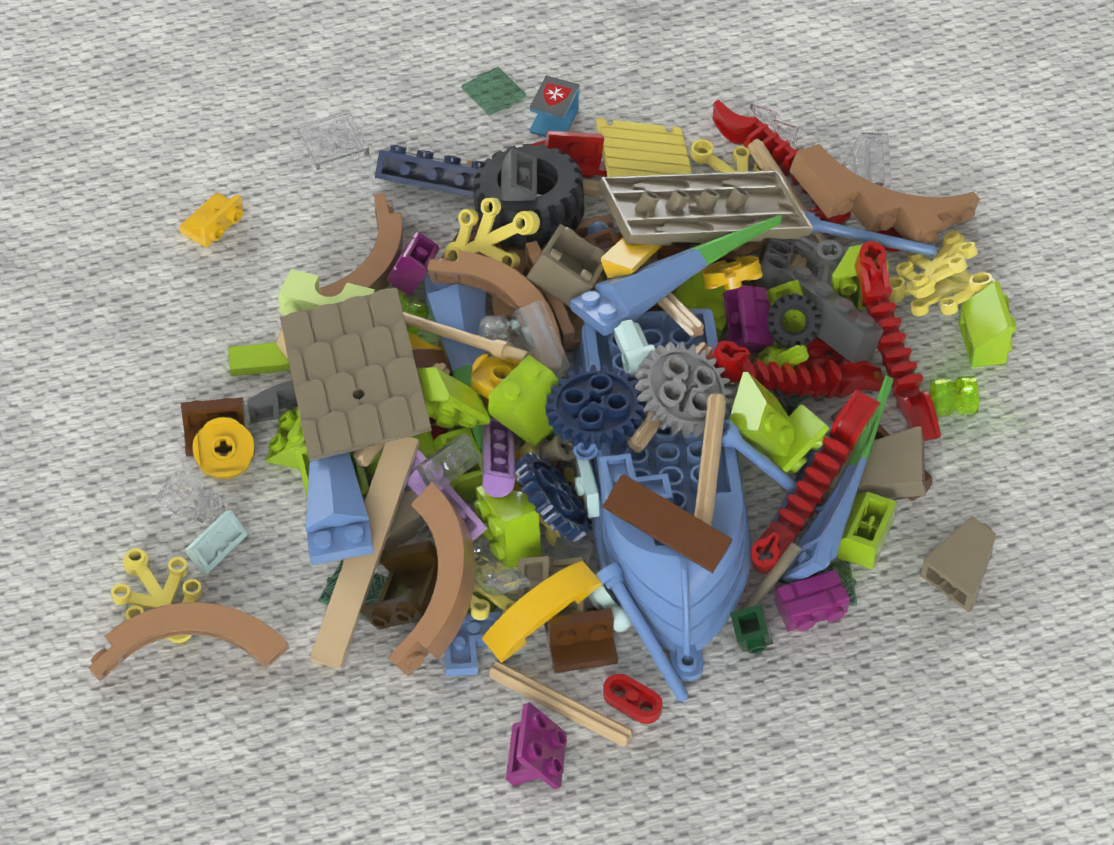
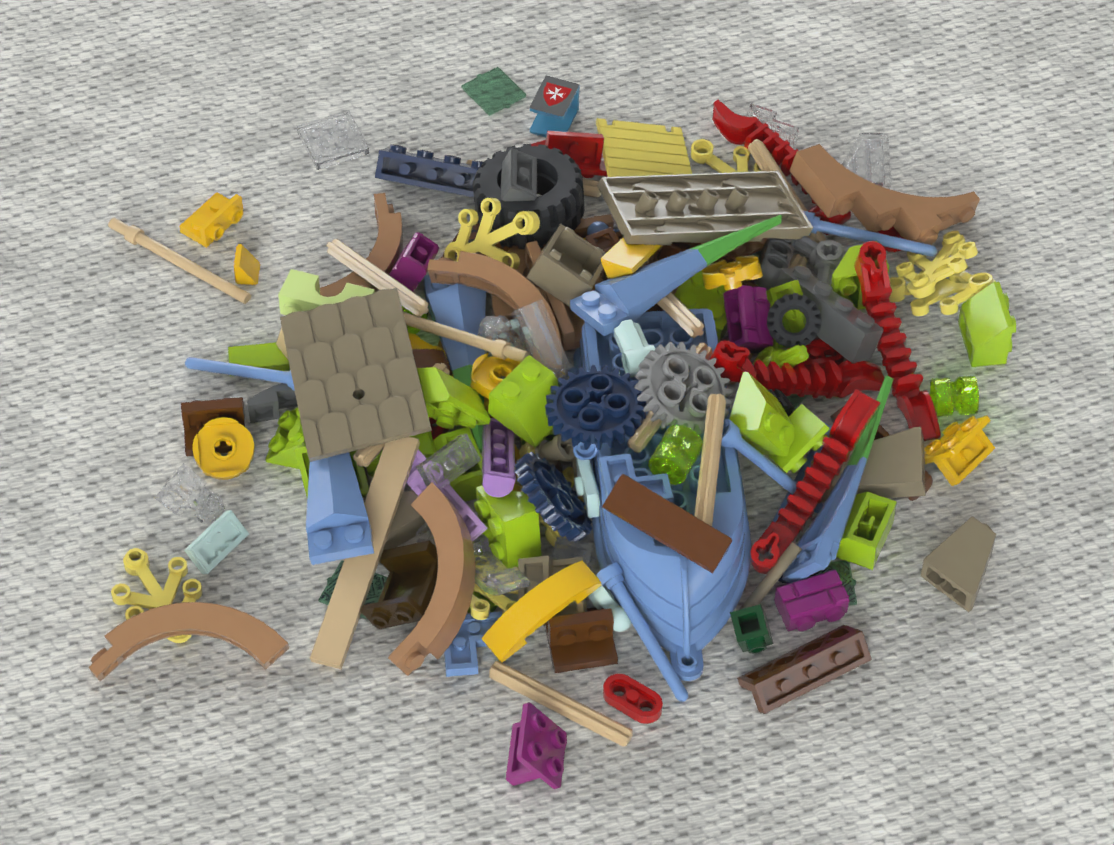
(136, 236): none -> tan bar
(240, 370): none -> medium blue piece
(245, 267): none -> yellow slope
(376, 276): none -> tan axle
(676, 453): none -> clear neon green wheel
(806, 668): none -> reddish brown fence
(960, 449): none -> yellow bracket

